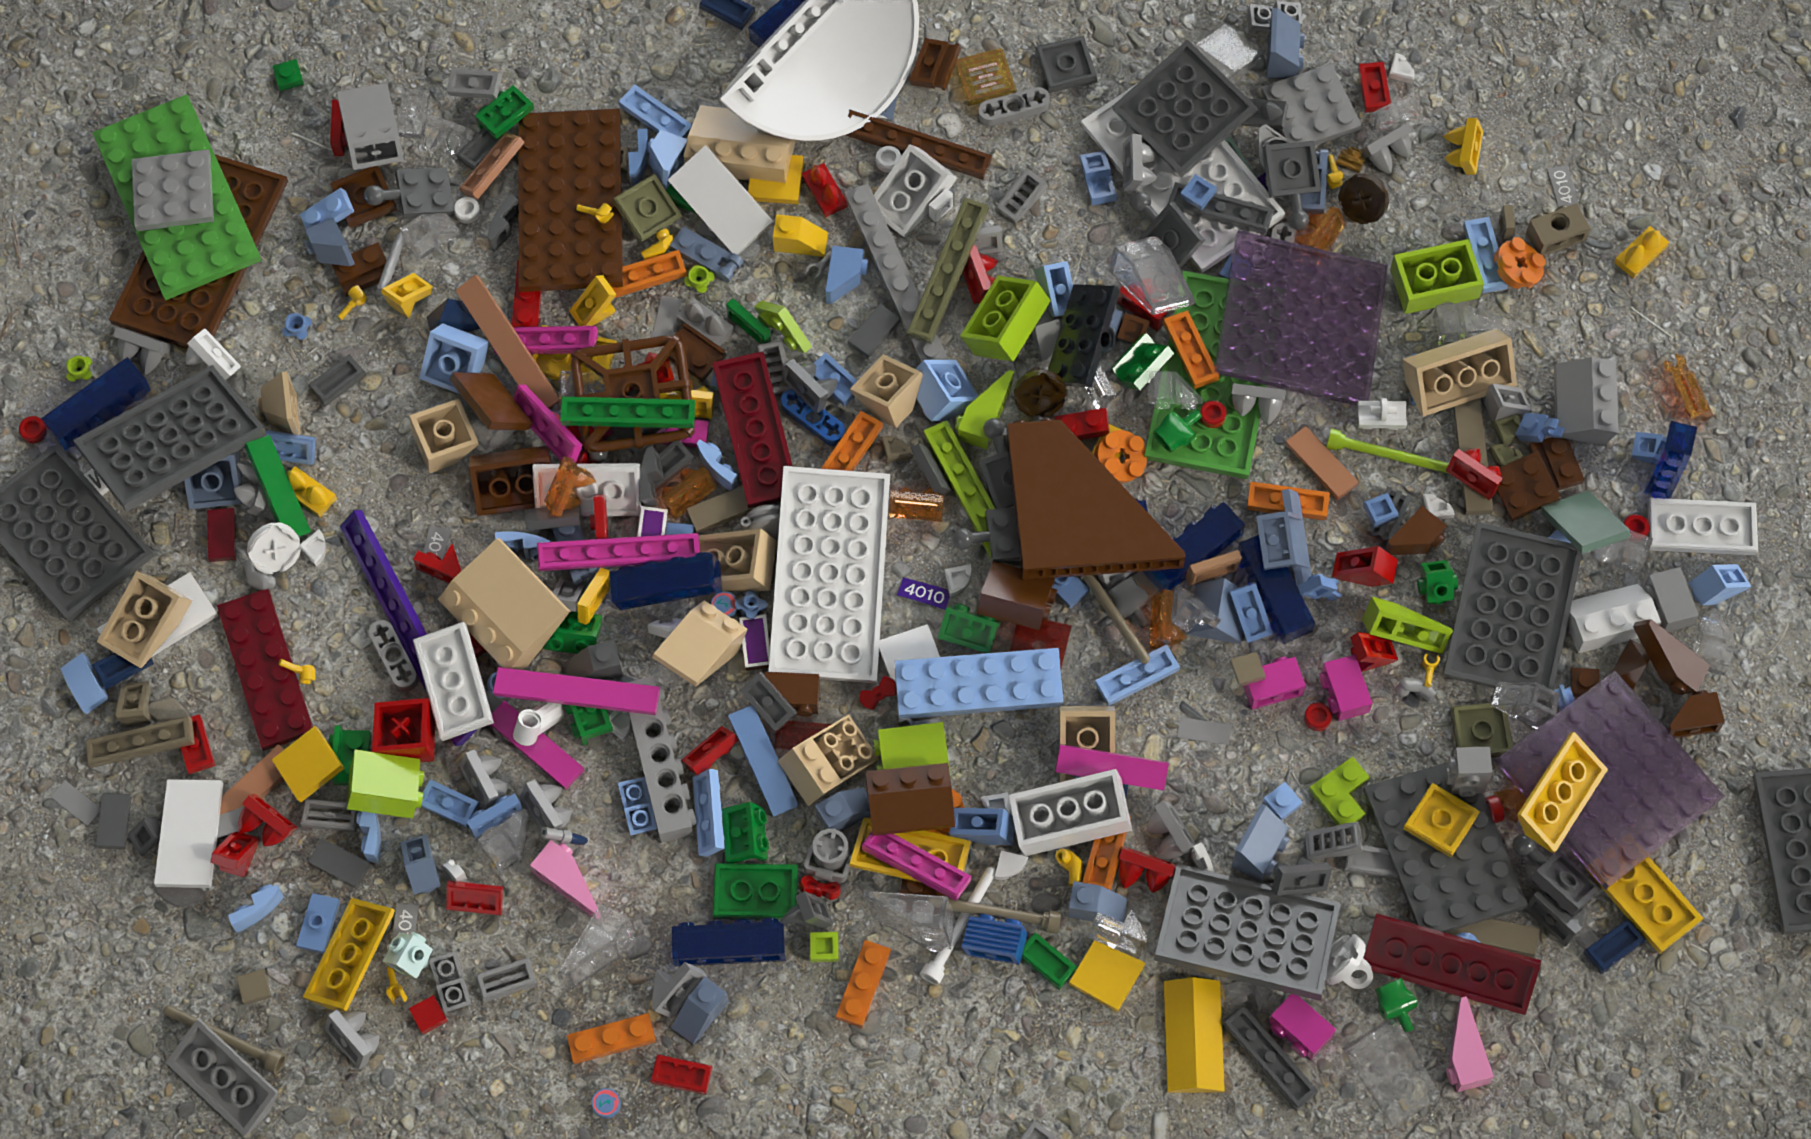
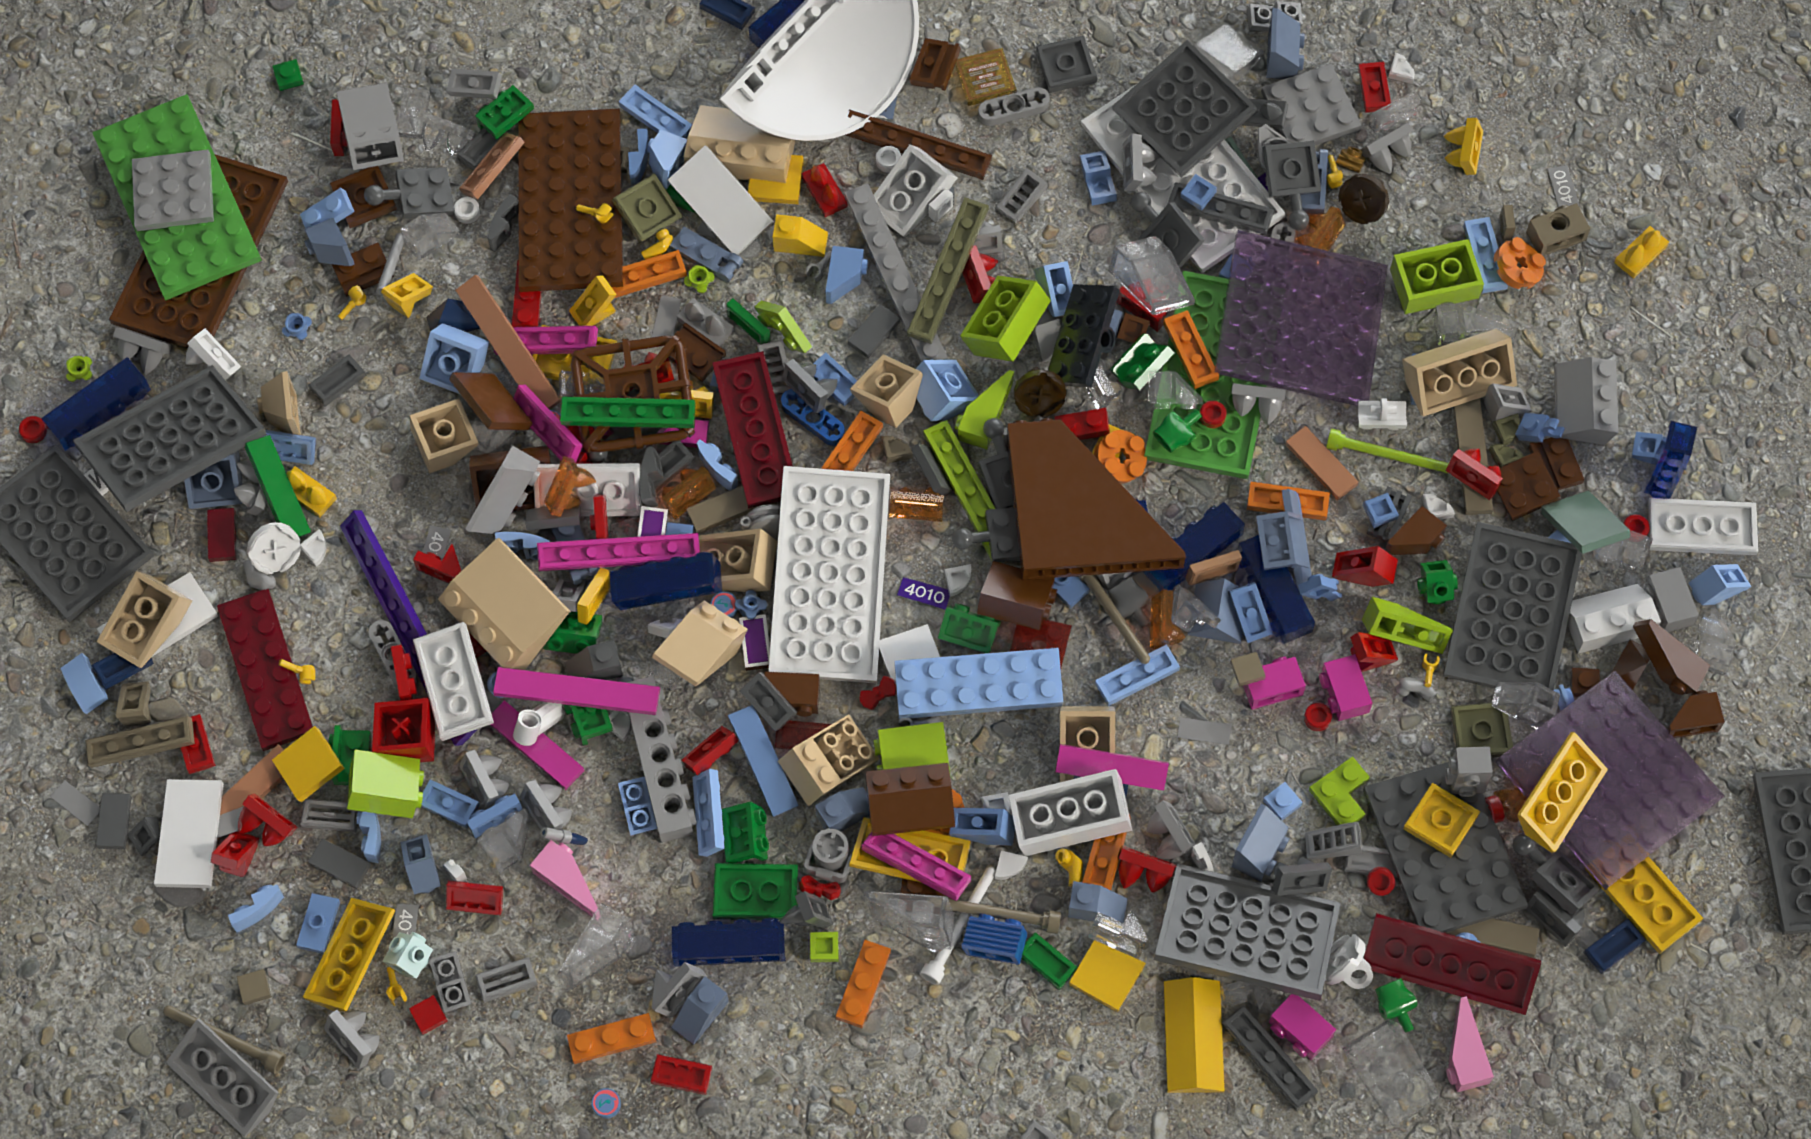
(403, 662): none -> red plate
(505, 493): none -> light grey slope
(1380, 881): none -> red tile
(1689, 388): clear orange plate -> none

